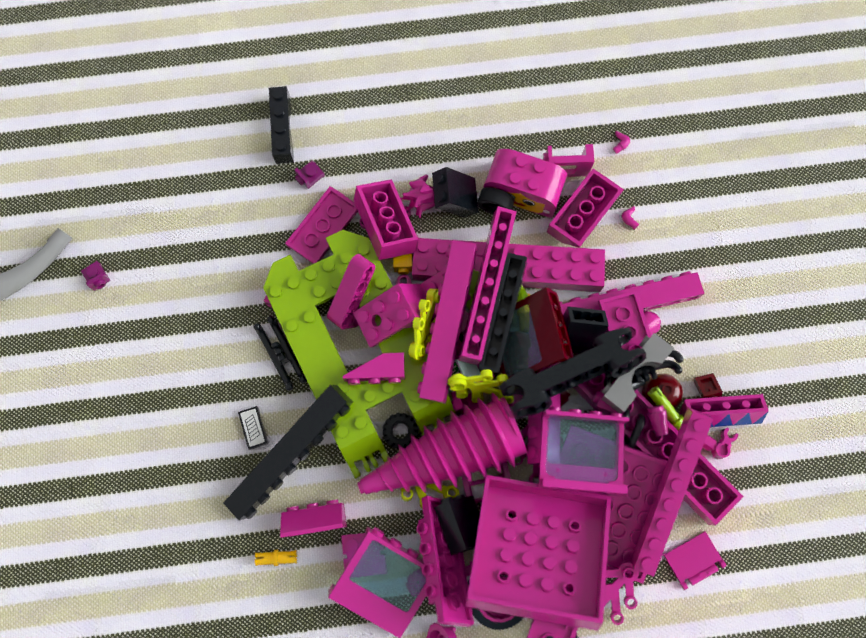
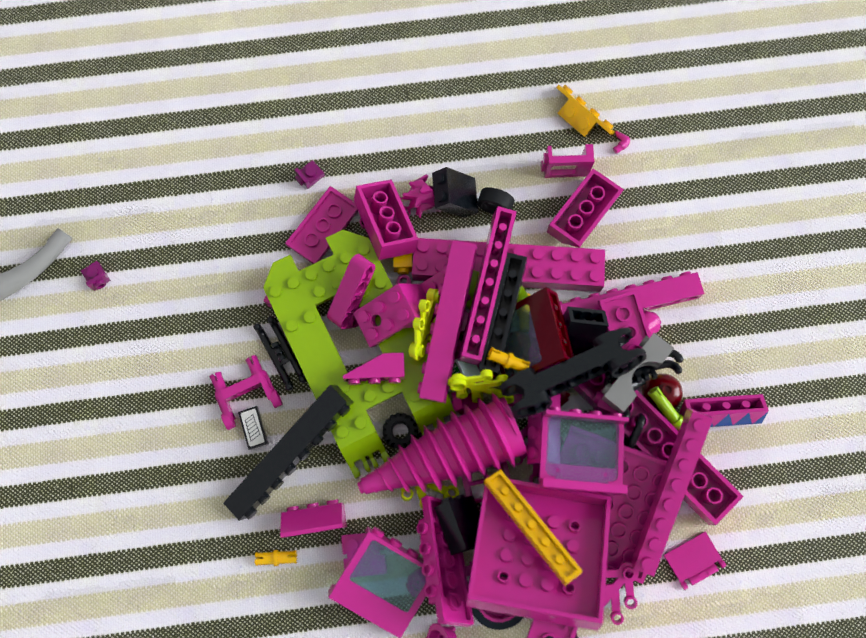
(225, 394): none -> dark pink connector
(280, 125): black arch -> none
(507, 360): none -> yellow pin
(530, 180): dark pink brick -> none
(533, 527): none -> yellow tile
(579, 115): none -> yellow bracket
(628, 220): dark pink animal -> none
(658, 418): dark pink cone -> none
(708, 386): dark red bracket -> none
(722, 447): dark pink bar -> none

